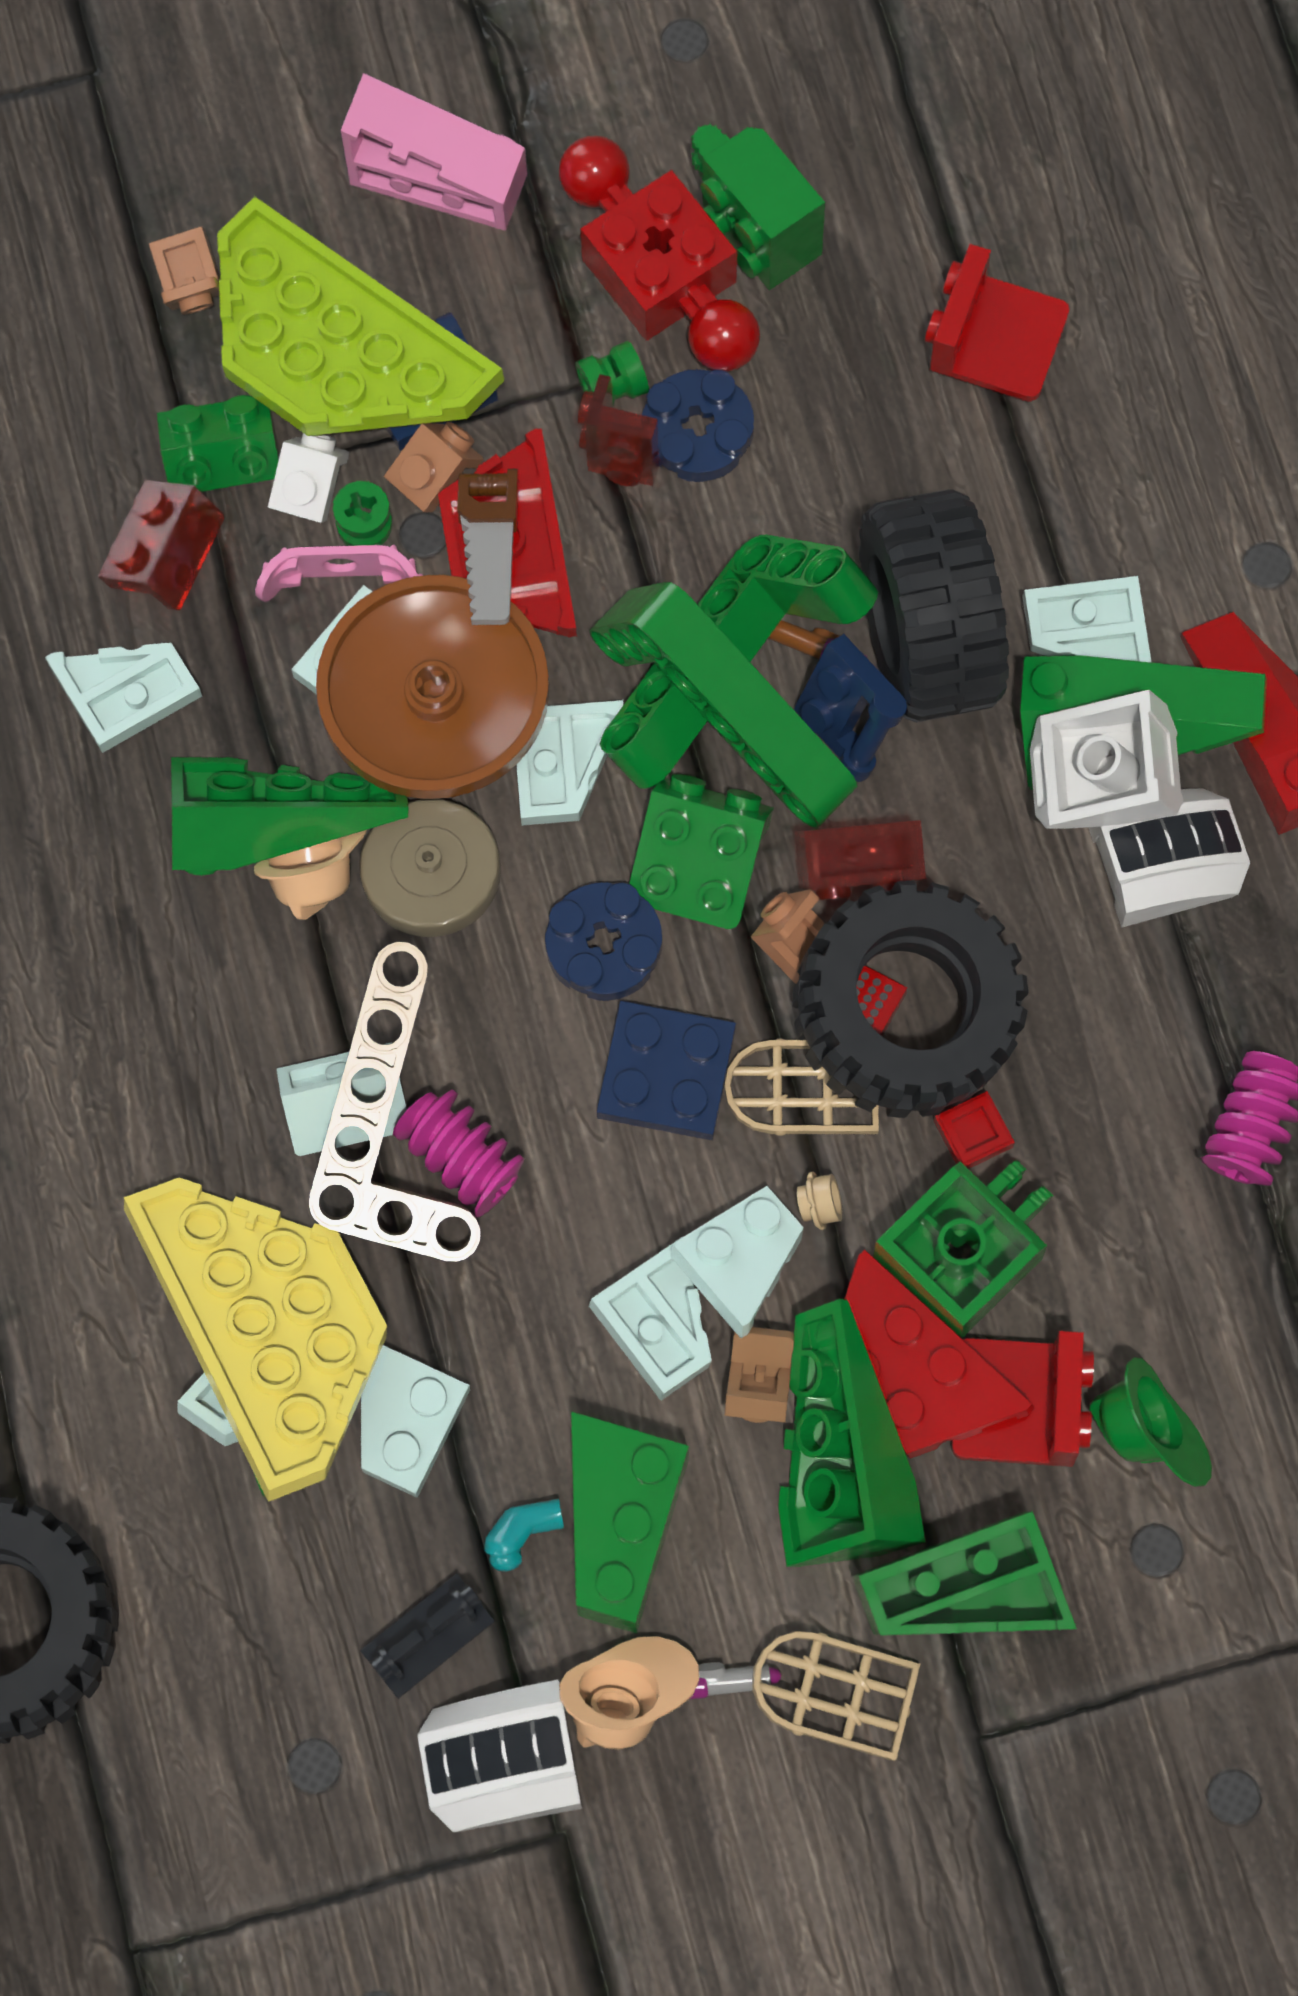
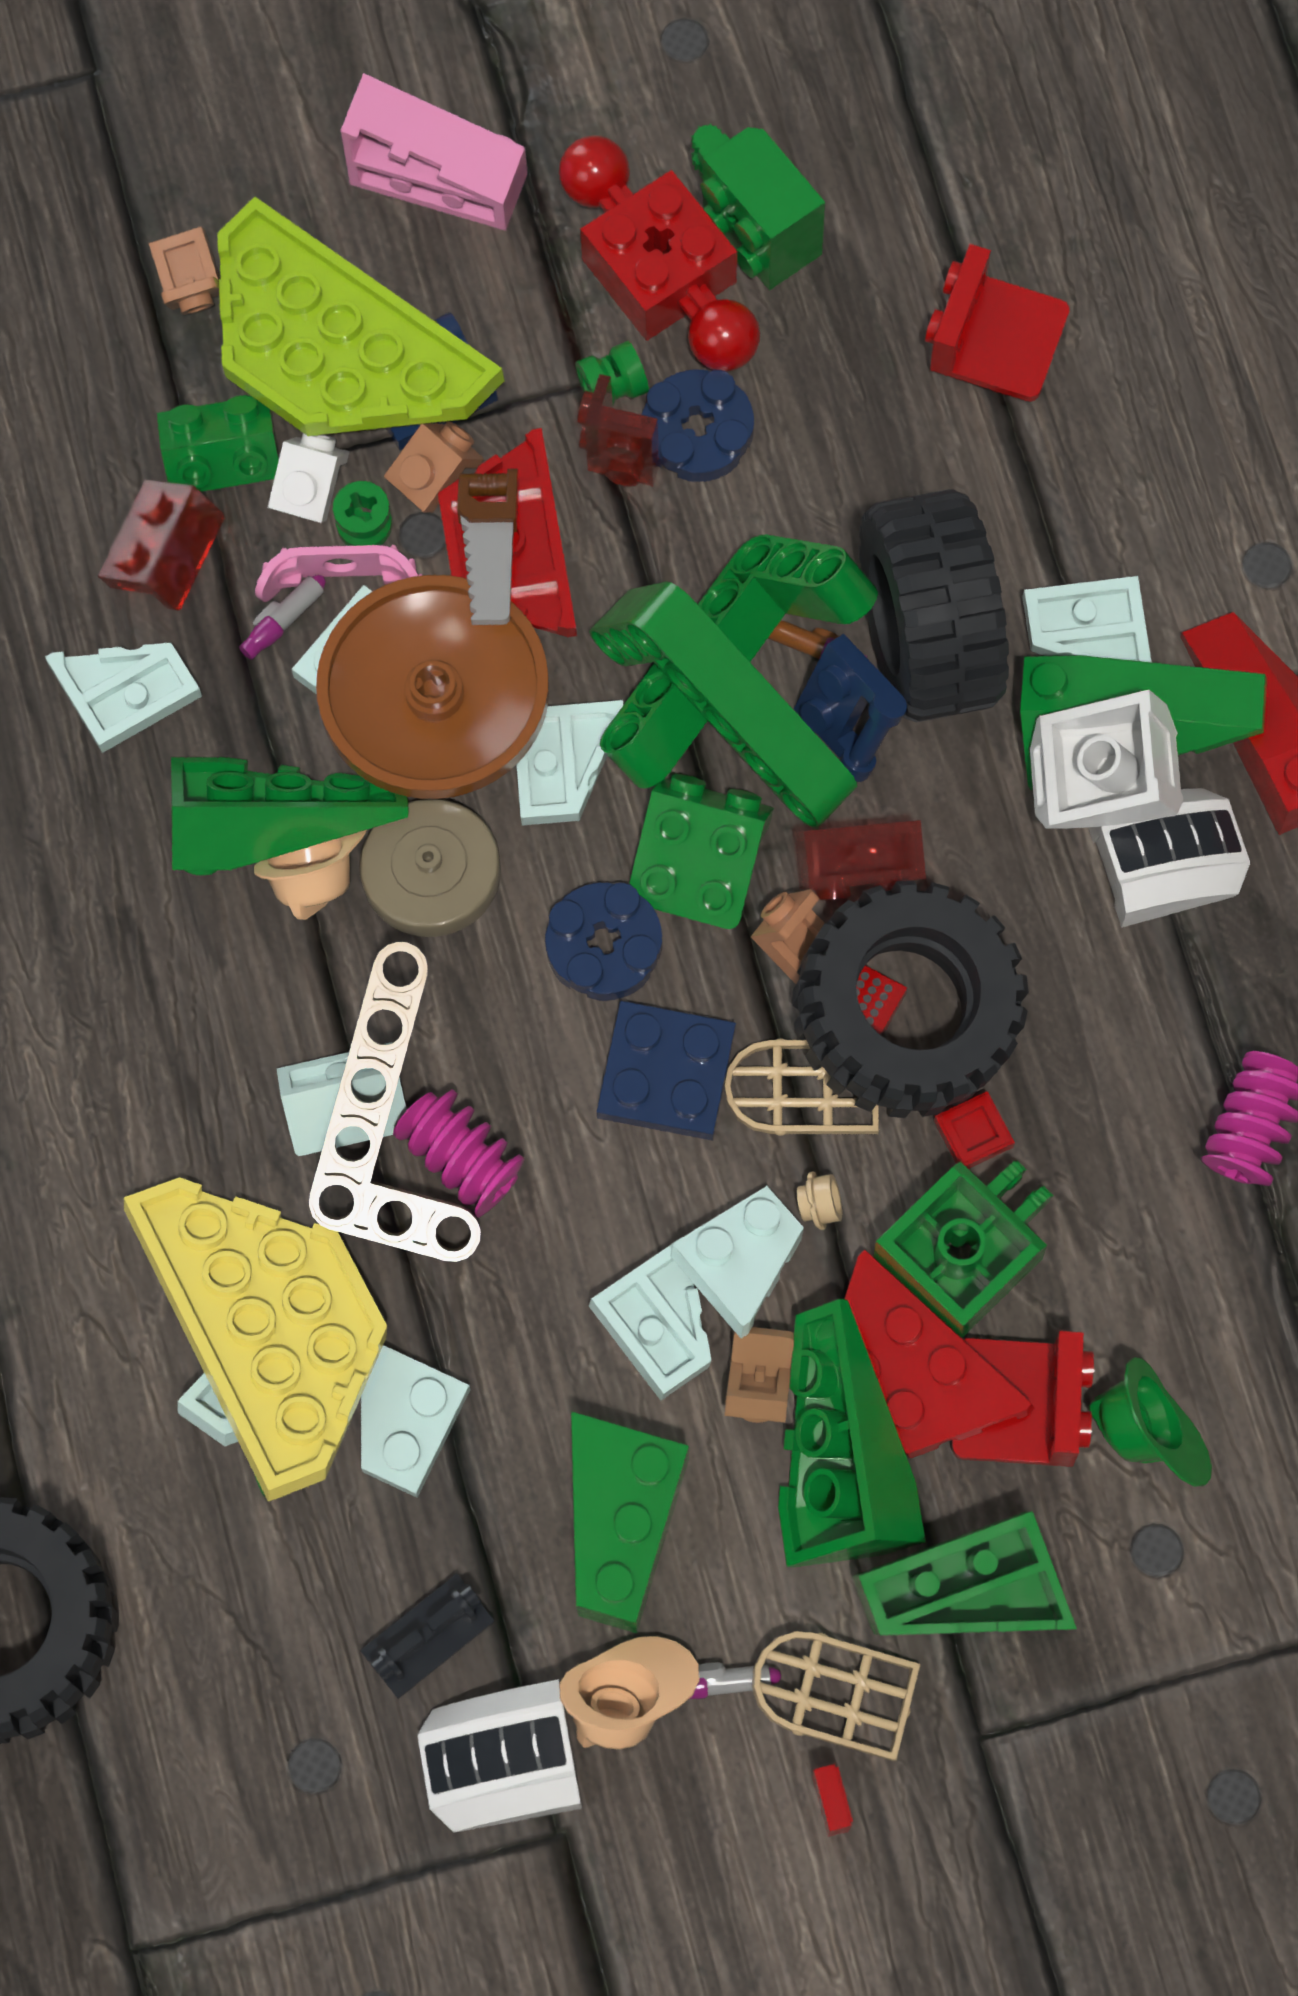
(279, 616): none -> piece
(515, 1527): teal arm -> none
(832, 1800): none -> red tile

